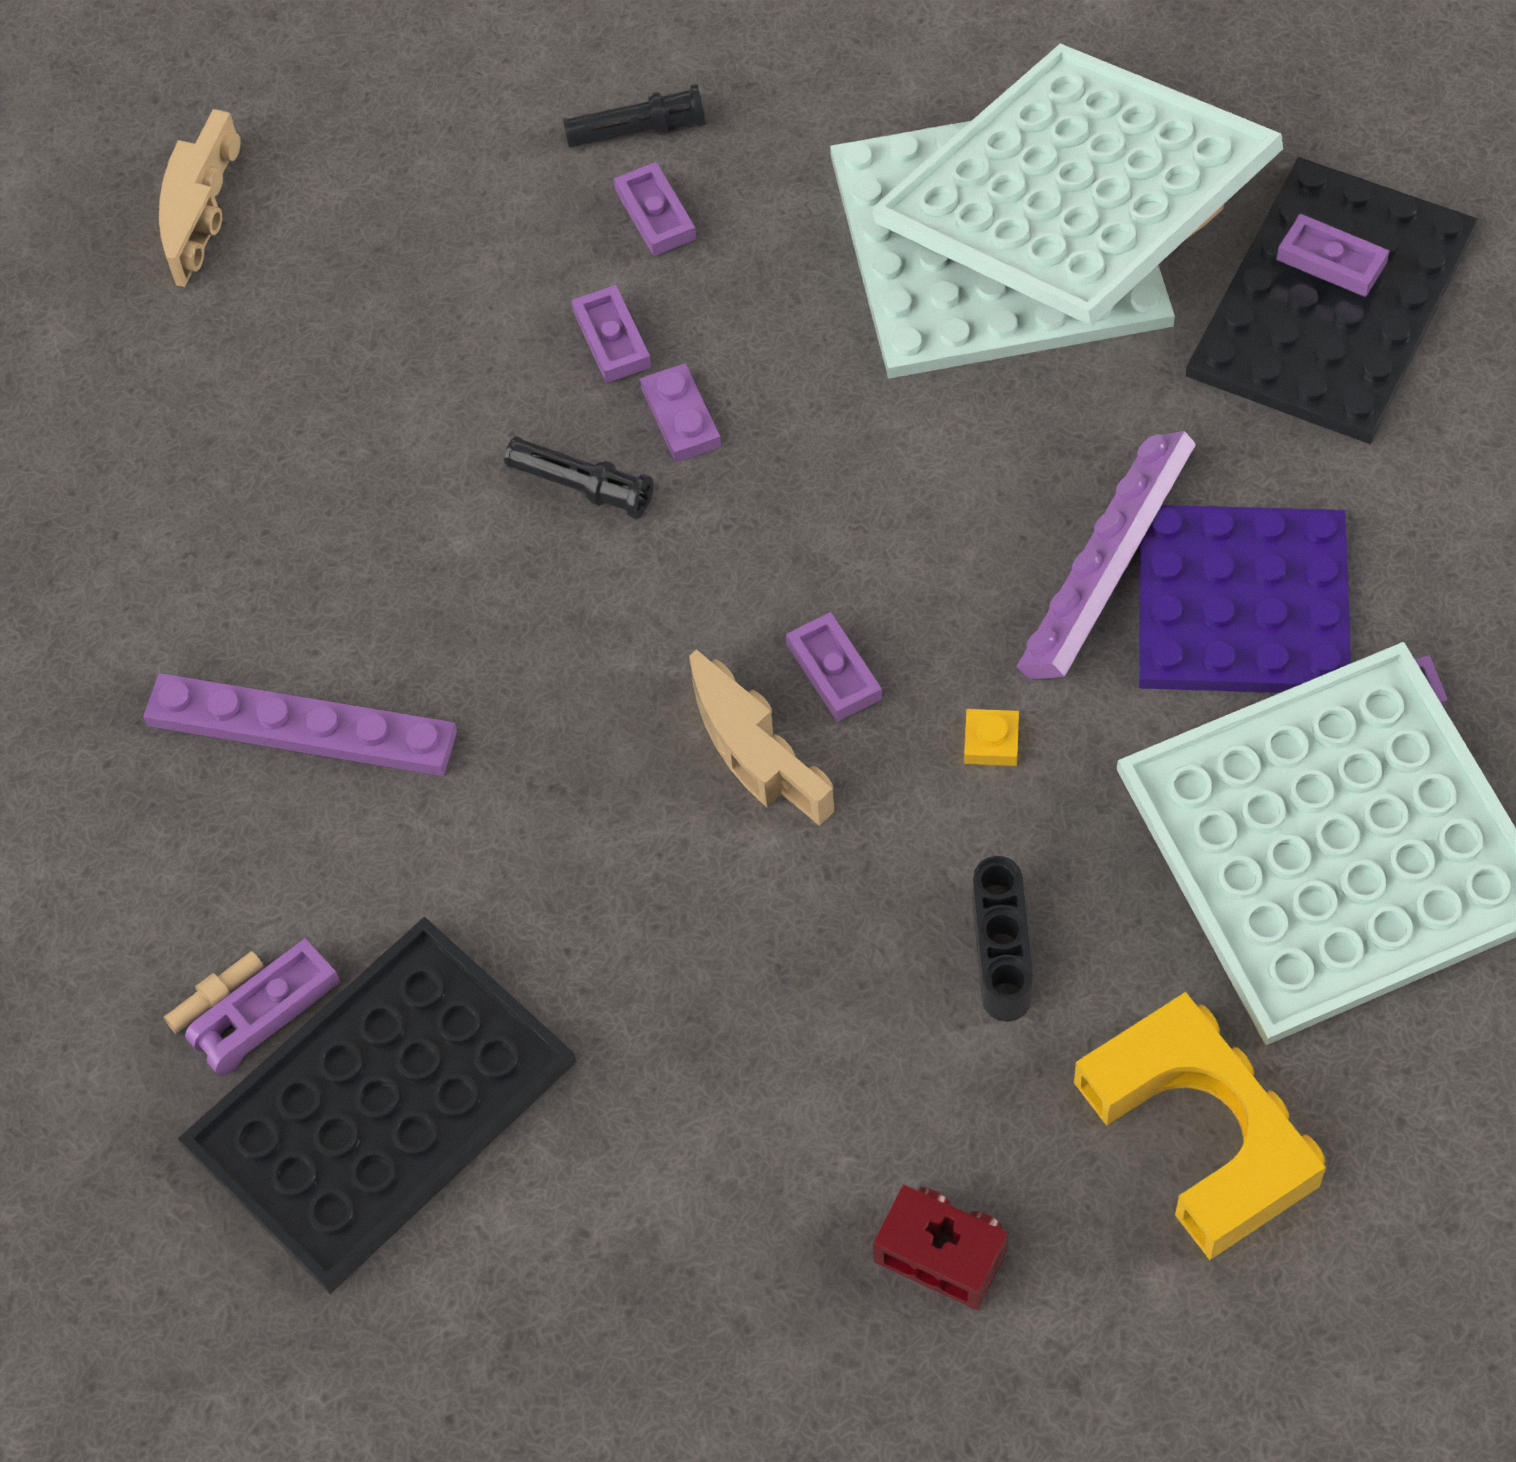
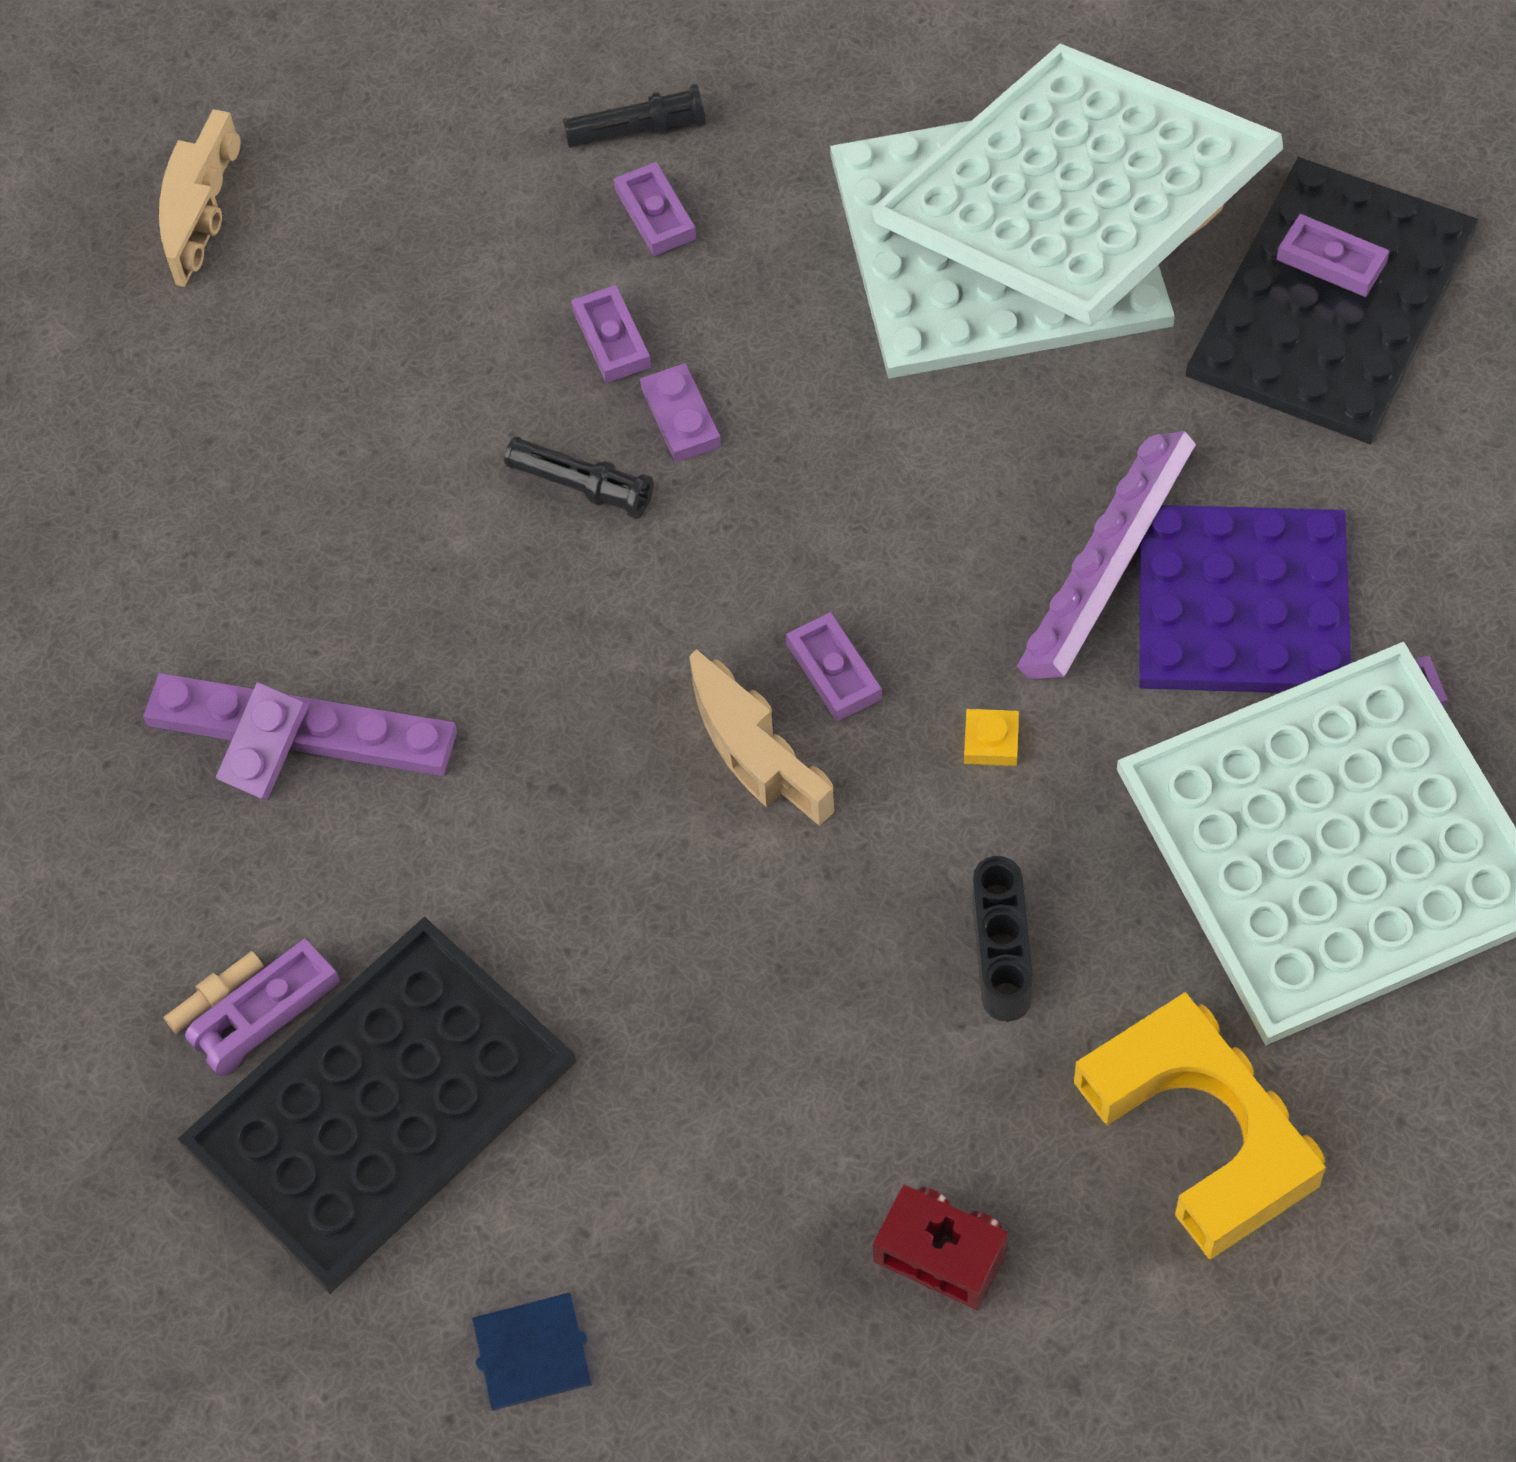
(262, 741): none -> medium lavender plate
(531, 1351): none -> clear blue piece

